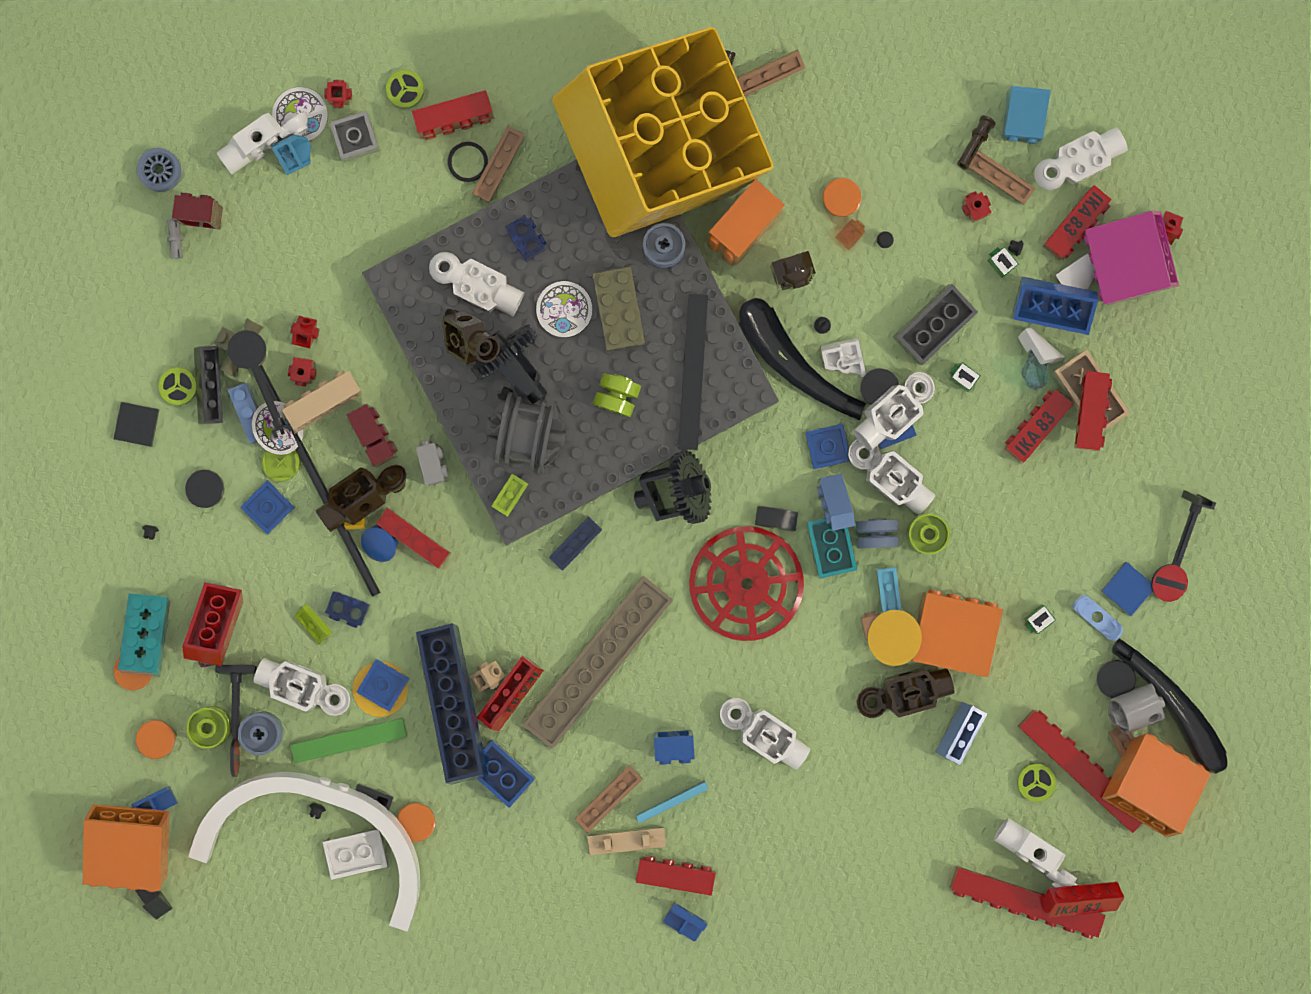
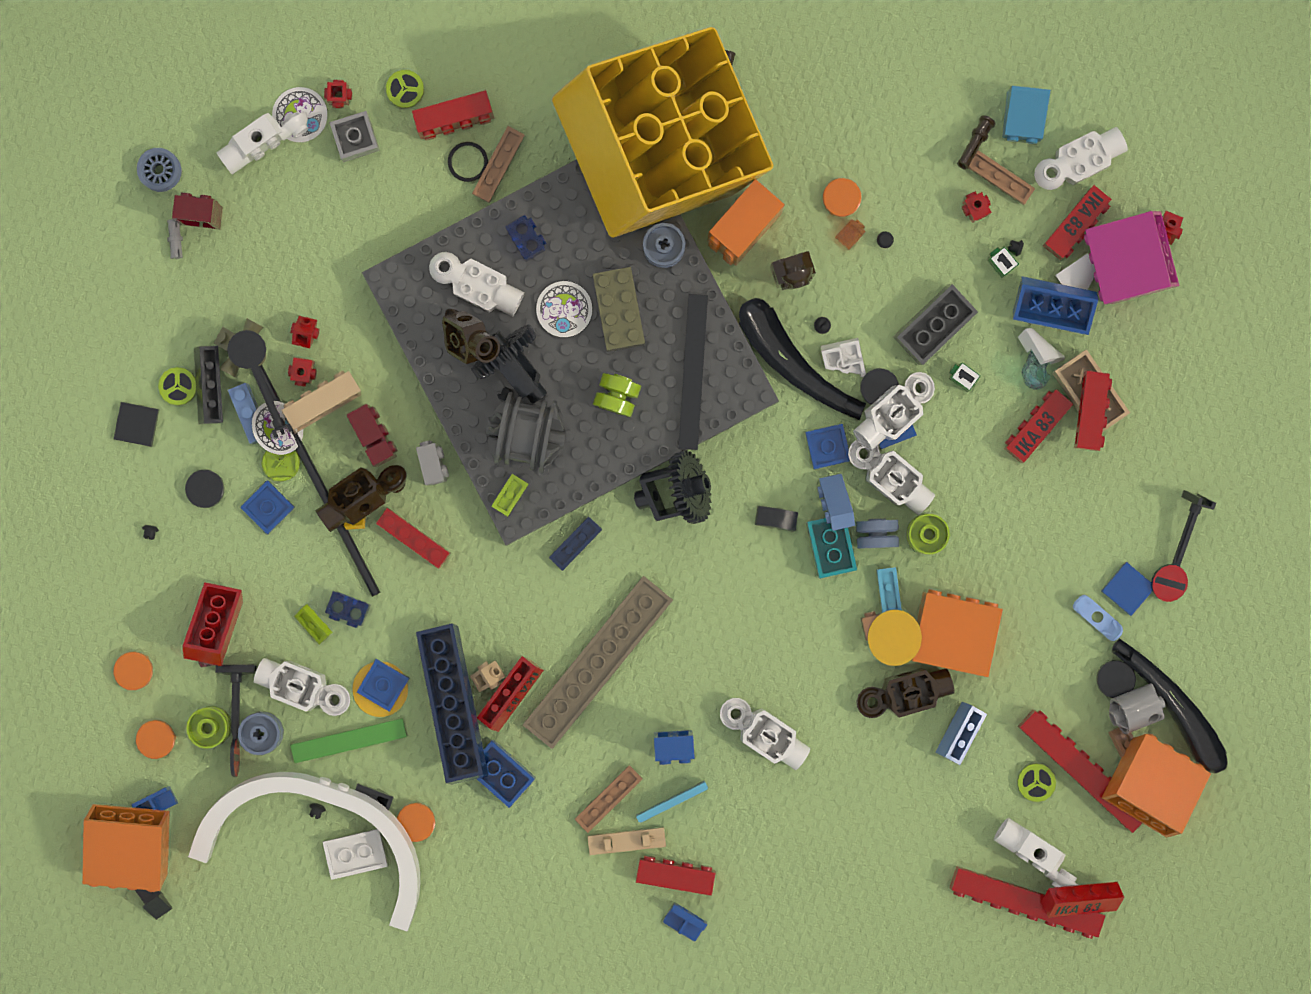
(135, 625): teal brick -> none
(293, 153): dark azure slope -> none
(378, 544): blue dish -> none
(746, 597): red dish -> none
(771, 72): medium nougat plate -> none
(1039, 619): brick -> none

